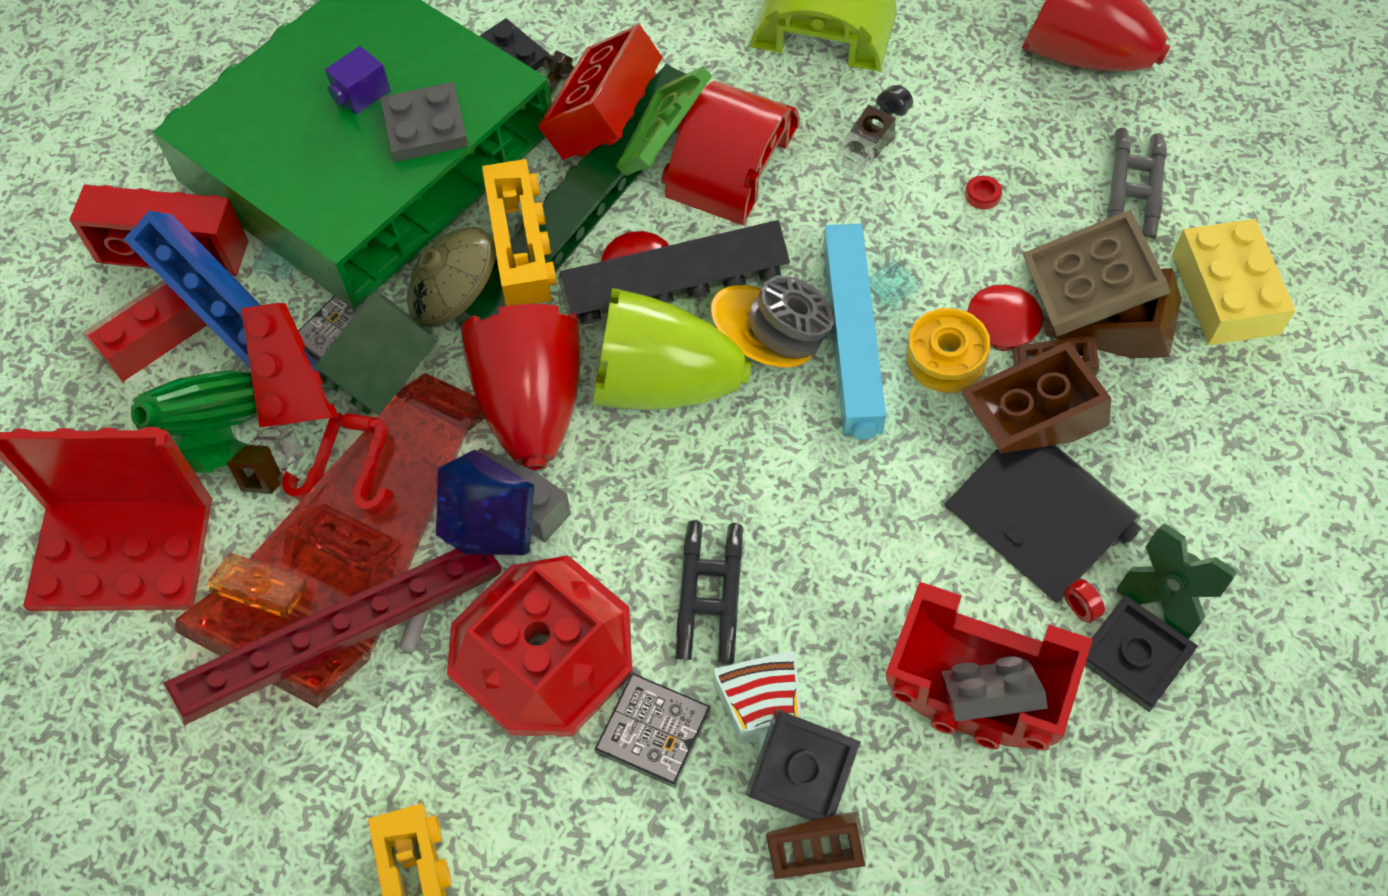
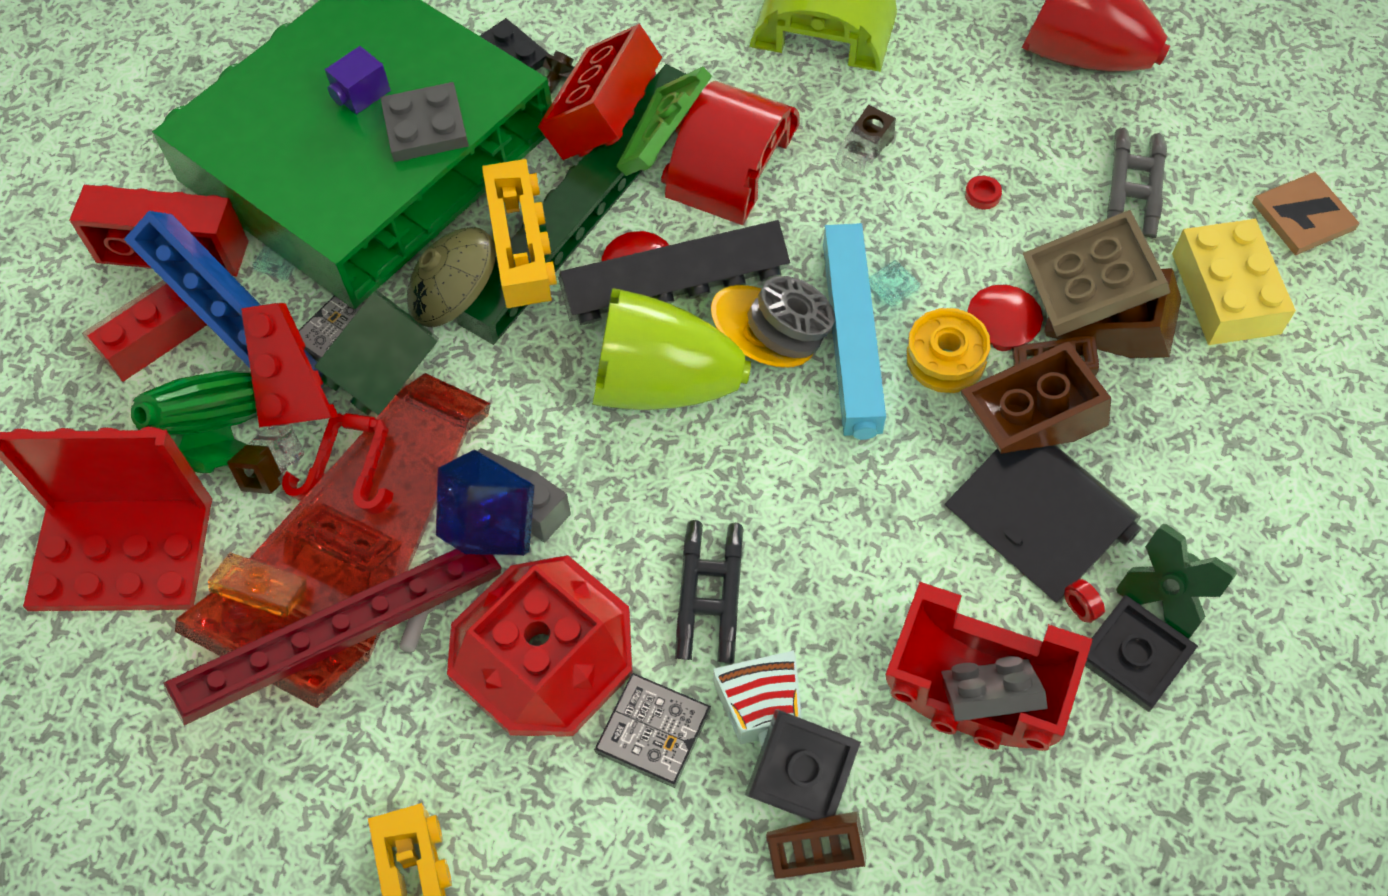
(525, 377): red cylinder -> none
(895, 100): black piece -> none
(1305, 213): none -> medium nougat tile

